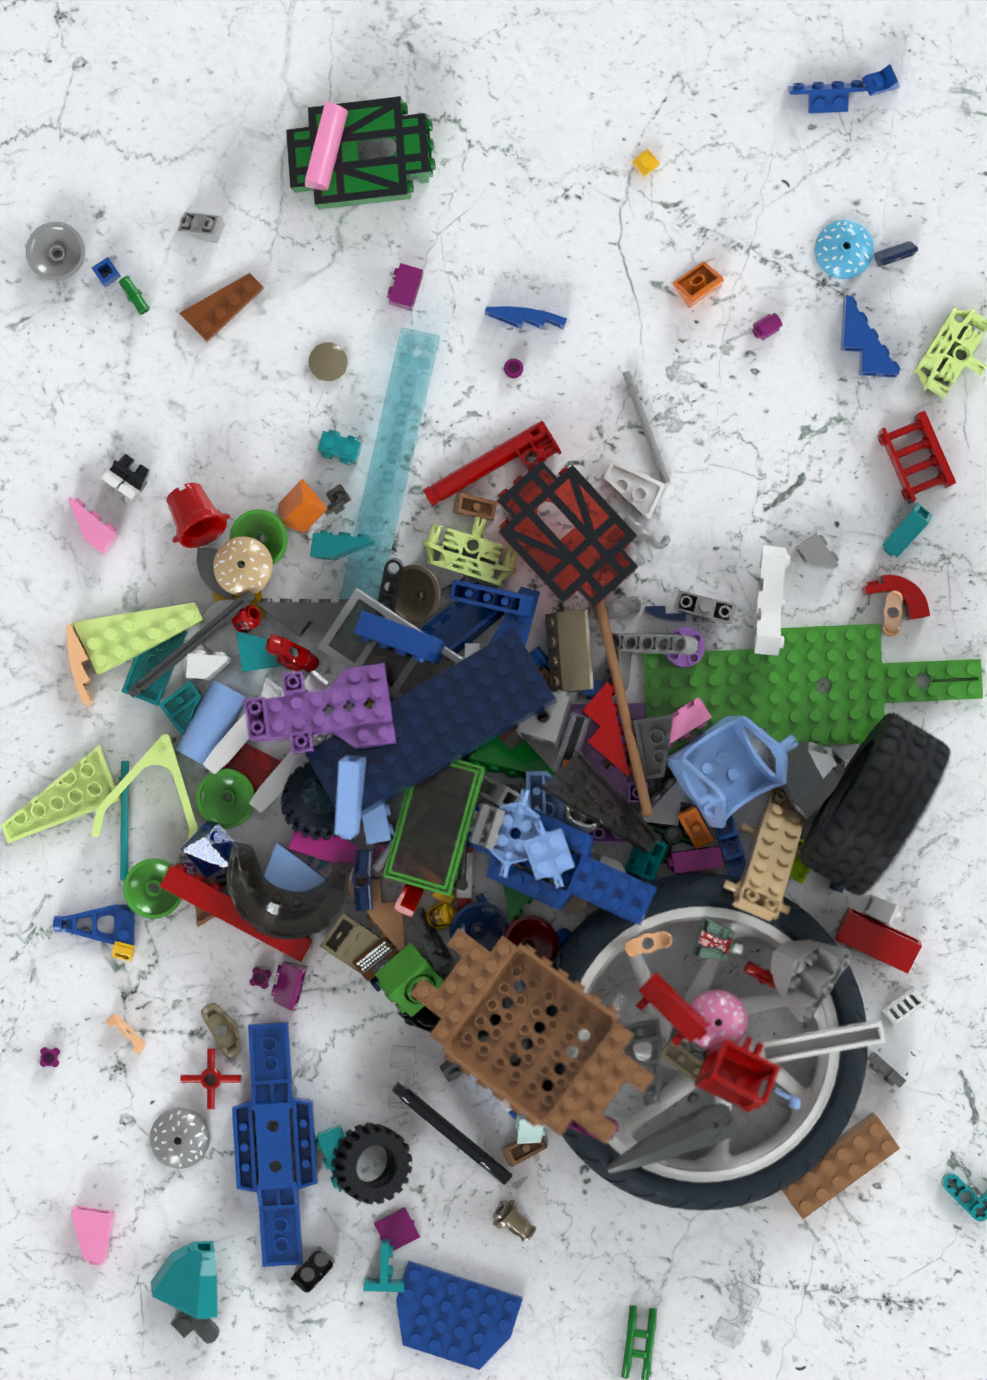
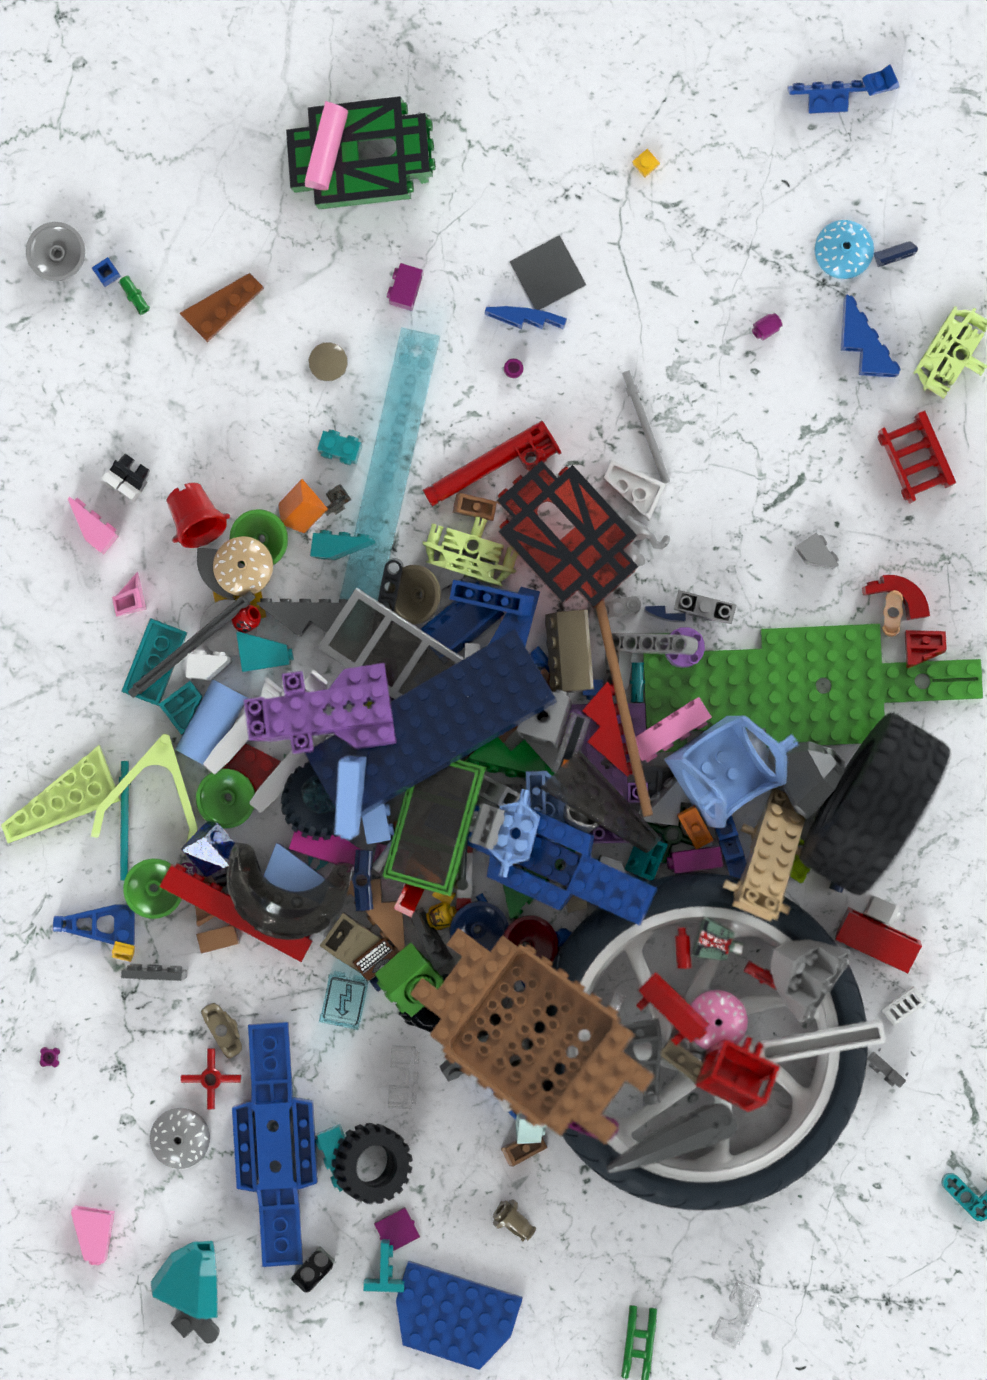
(77, 658): light nougat slope -> none
(124, 636): yellowish green wing -> none
(130, 598): none -> bright pink slope
(139, 1044): light nougat piece -> none
(154, 972): none -> dark grey plate
(202, 226): light grey slope -> none
(218, 938): none -> medium nougat slope
(255, 977): magenta plate -> none
(280, 648): red piece -> none
(289, 984): magenta slope -> none
(344, 1000): none -> clear light blue panel
(400, 637): blue wedge -> none
(452, 1133): black piece -> none
(547, 273): none -> dark grey sticker
(548, 854): light blue plate -> none
(637, 682): none -> teal pin
(653, 744): dark grey wing -> none
(660, 940): light nougat piece -> none
(683, 950): none -> red cylinder
(698, 283): orange slope -> none
(769, 600): white brick -> none
(794, 1100): light blue hand -> none
(847, 1161): medium nougat brick -> none
(907, 530): teal slope -> none
(923, 646): none -> red wing

